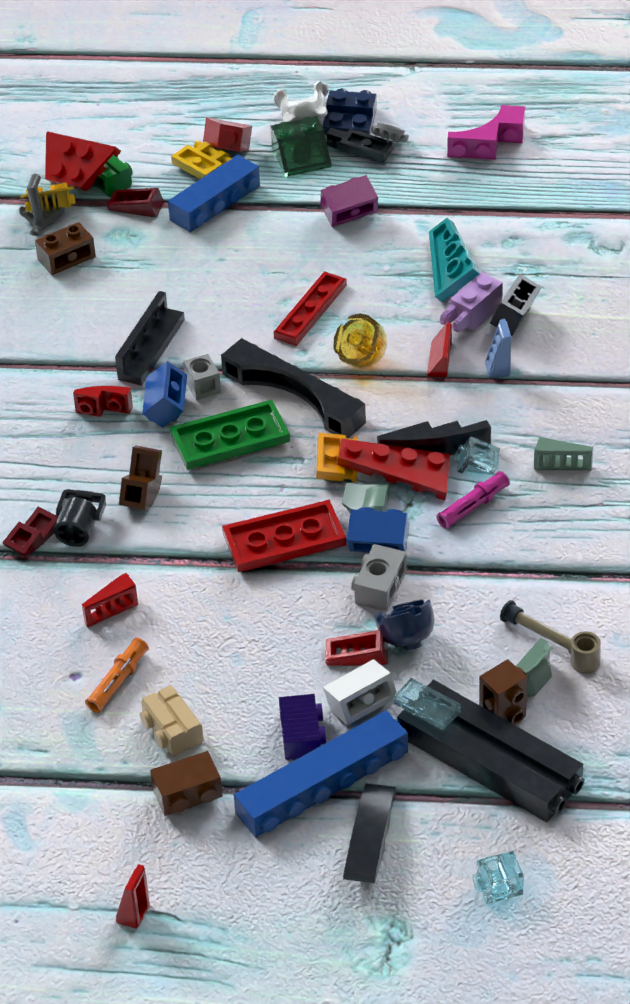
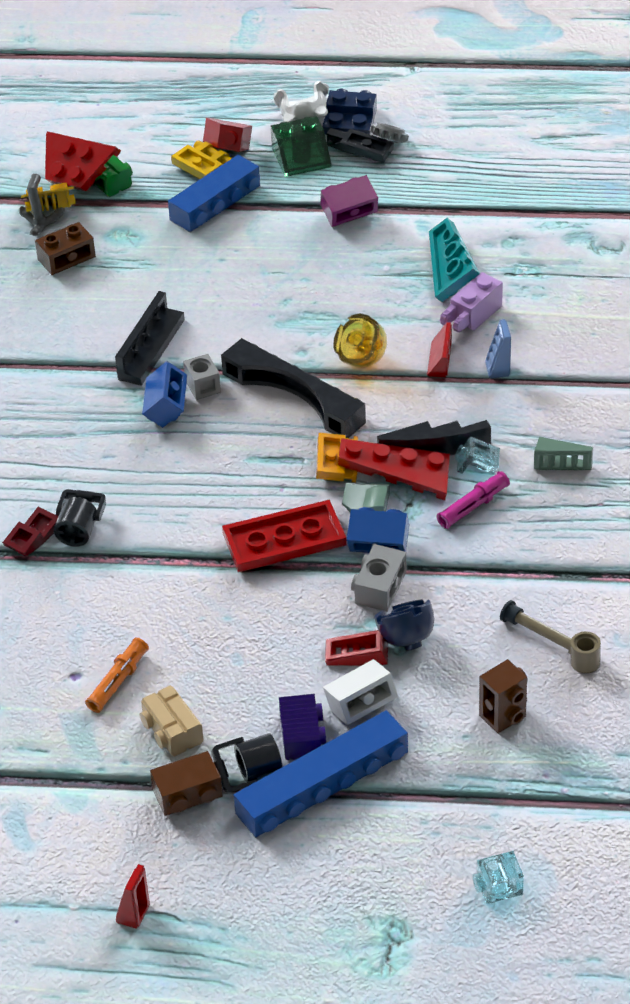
(96, 399): red slope -> none
(114, 598): red slope -> none
(137, 201): dark red slope -> none
(143, 481): reddish brown brick -> none
(229, 434): green plate -> none
(254, 758): none -> black piece
(310, 308): red tile -> none
(369, 833): black slope -> none
(427, 704): clear light blue plate -> none
(483, 141): dark pink arch -> none
(499, 756): black brick -> none
(516, 303): black brick -> none
(537, 666): sand green slope -> none

